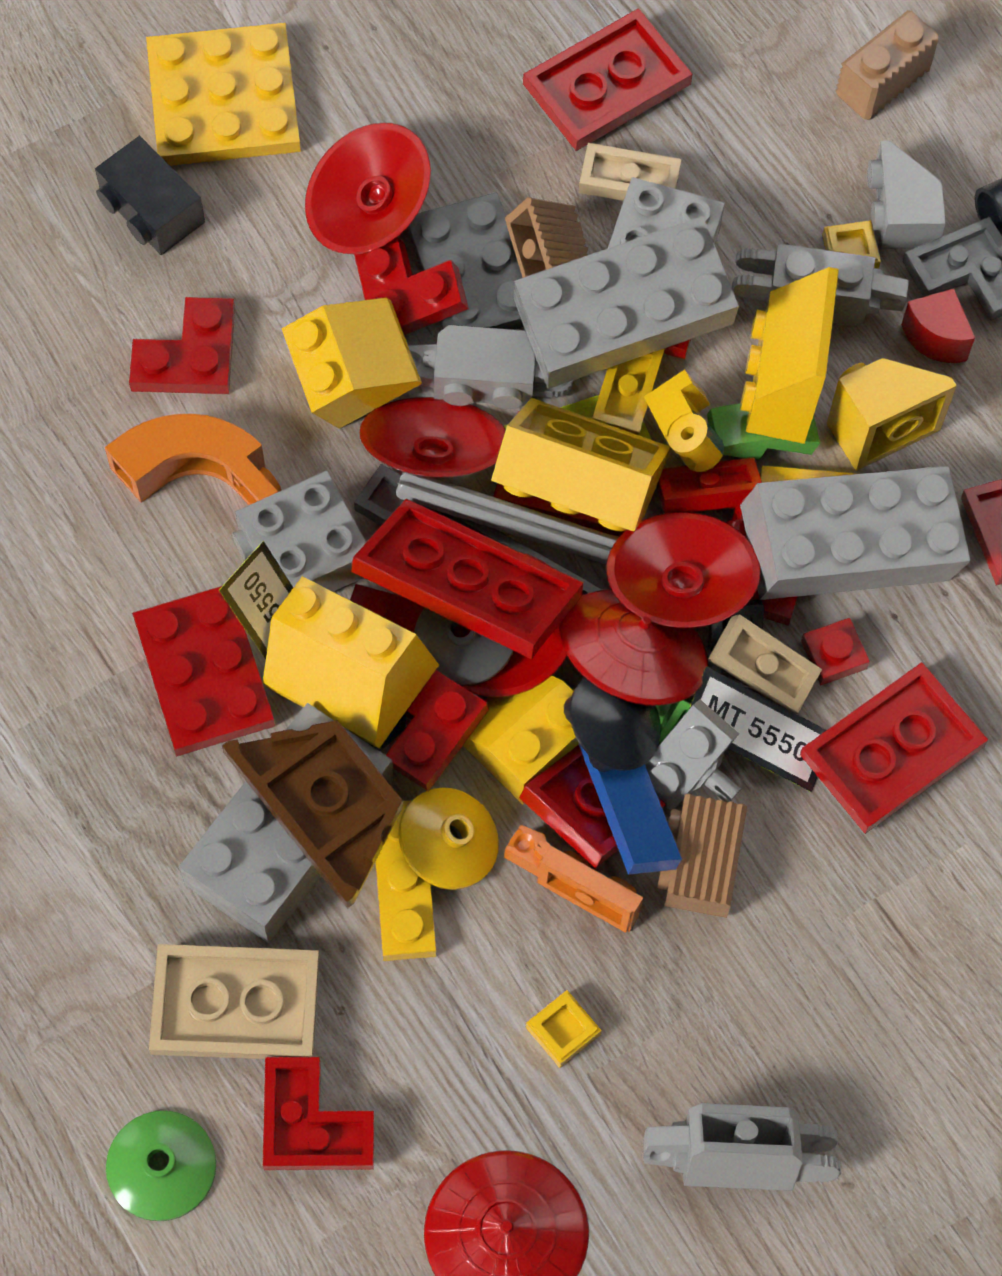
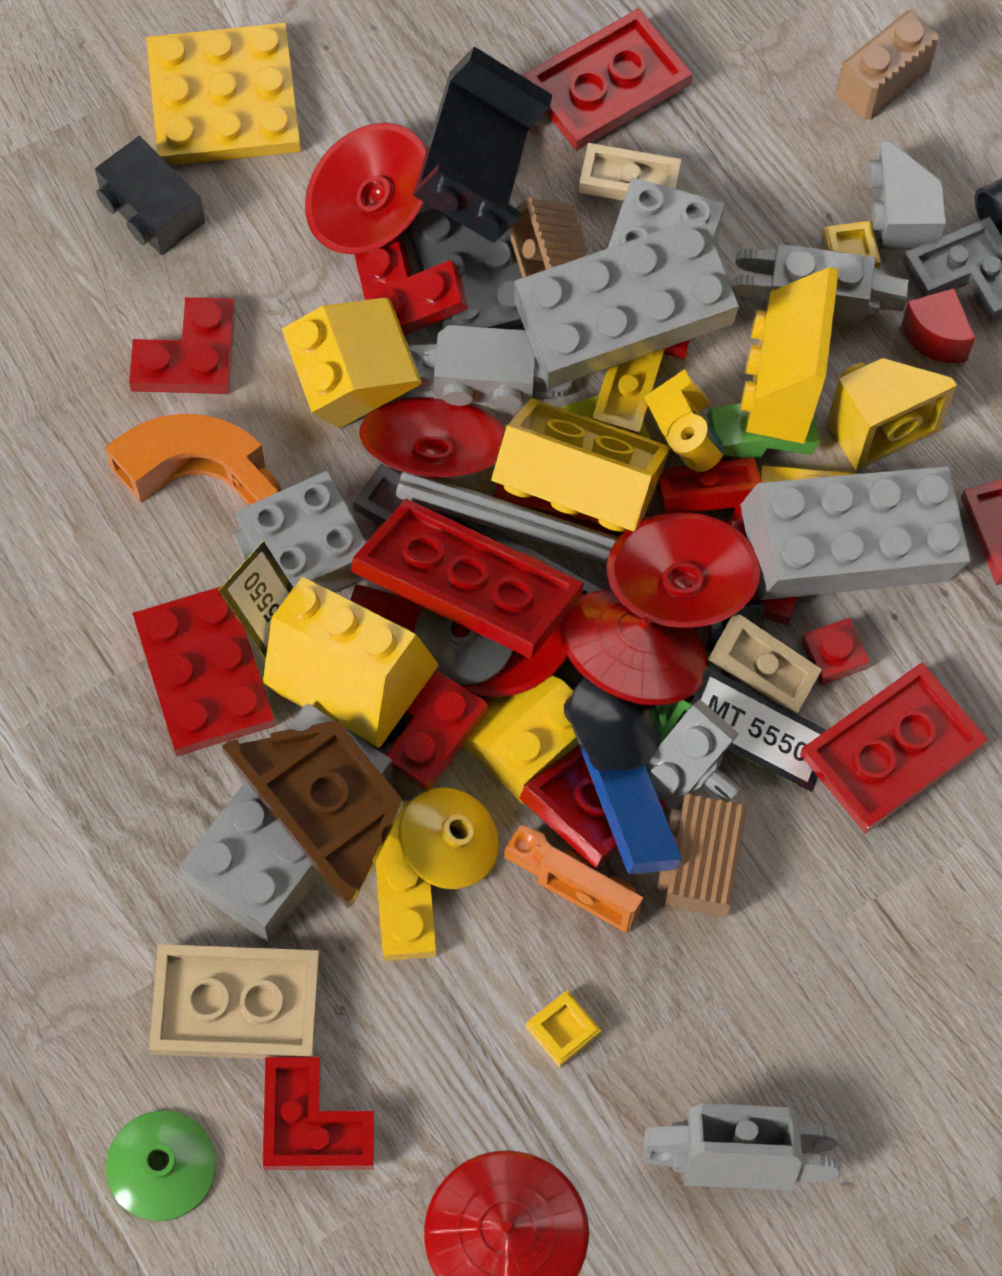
(479, 144): none -> black panel

